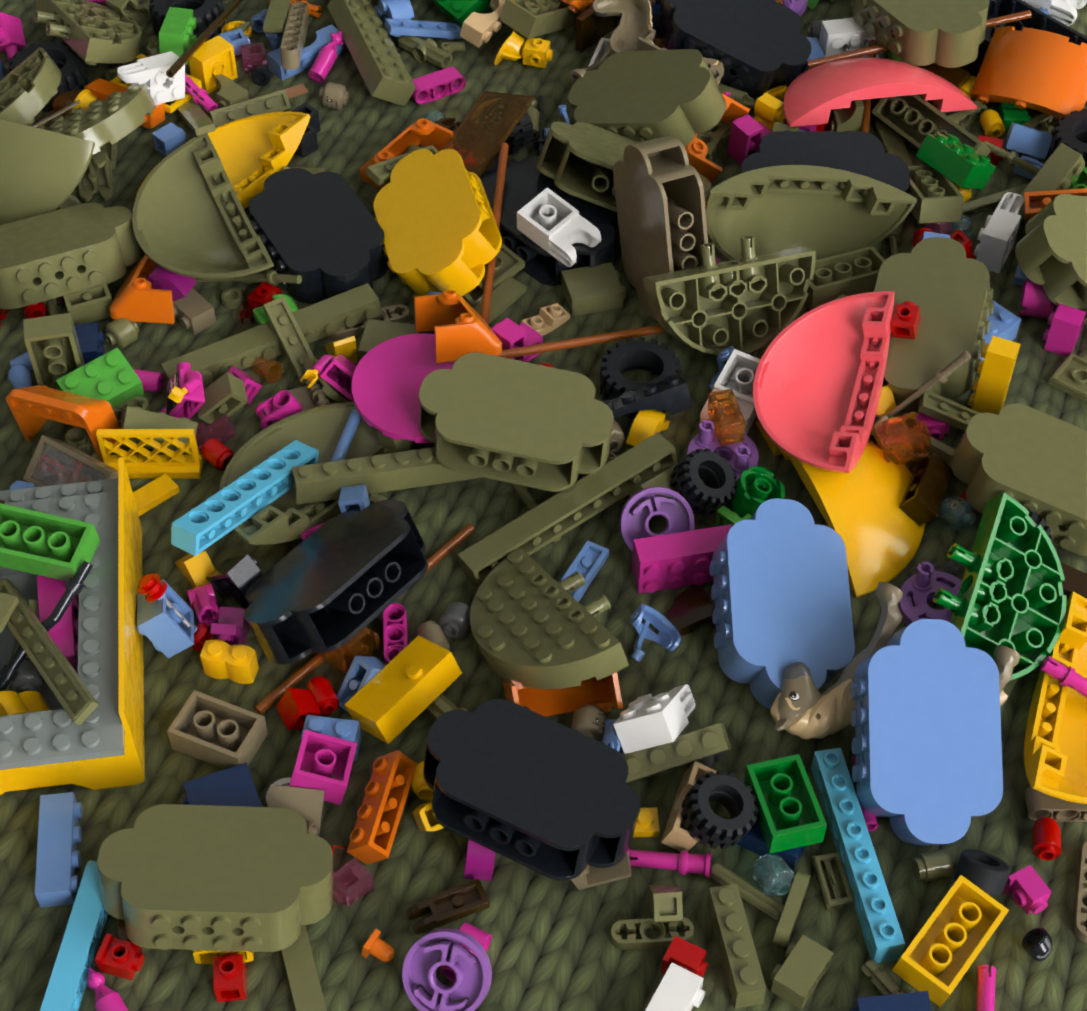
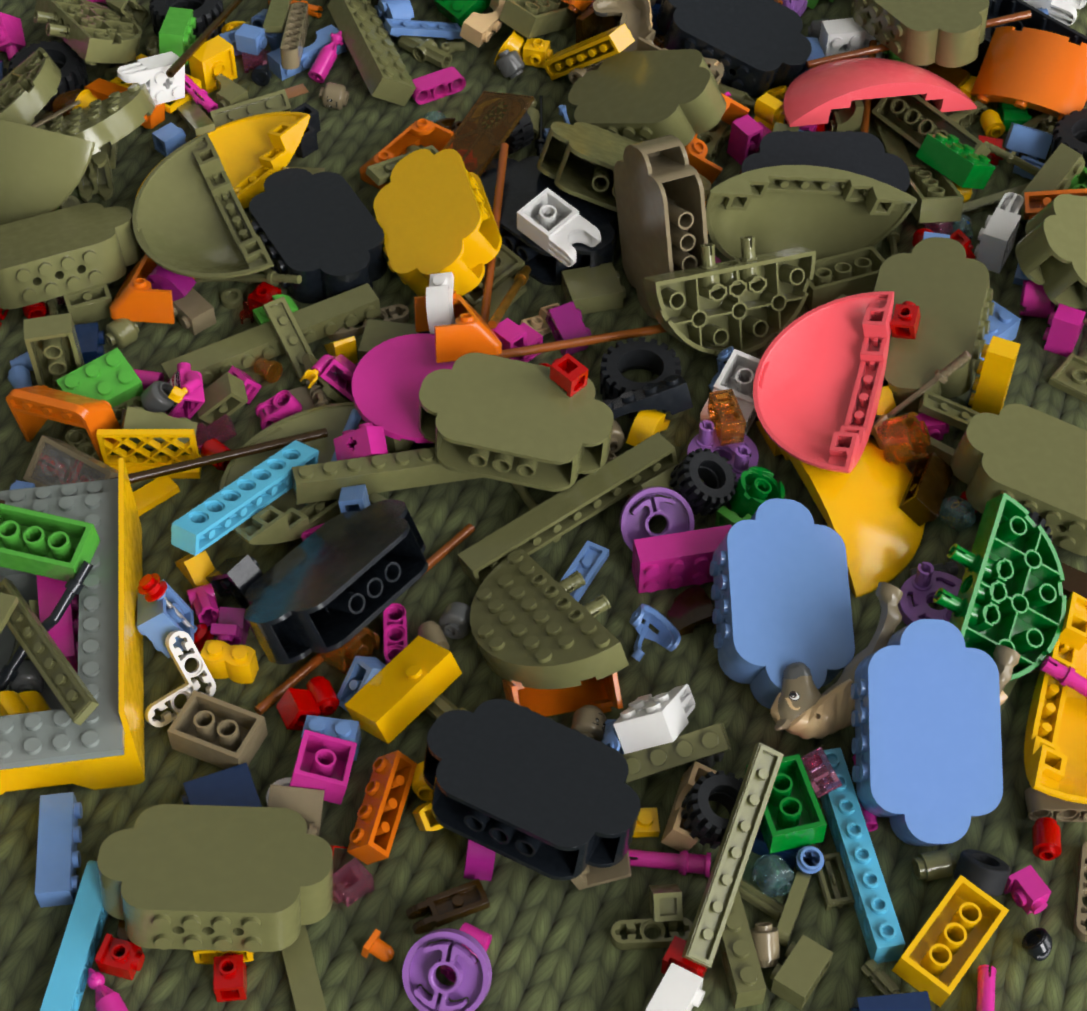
(156, 398): none -> dark grey head
(188, 687): none -> white beam
(225, 456): none -> dark brown piece
(250, 39): none -> medium blue brick
(362, 442): none -> dark pink brick
(440, 300): none -> white arch
(510, 64): none -> dark grey head
(519, 280): none -> pearl gold bar
(567, 323): none -> magenta brick
(569, 374): none -> red brick
(589, 51): none -> yellow brick
(732, 856): none -> tile
(766, 944): none -> dark tan brick
(812, 856): none -> medium blue cone
(820, 772): none -> clear pink brick

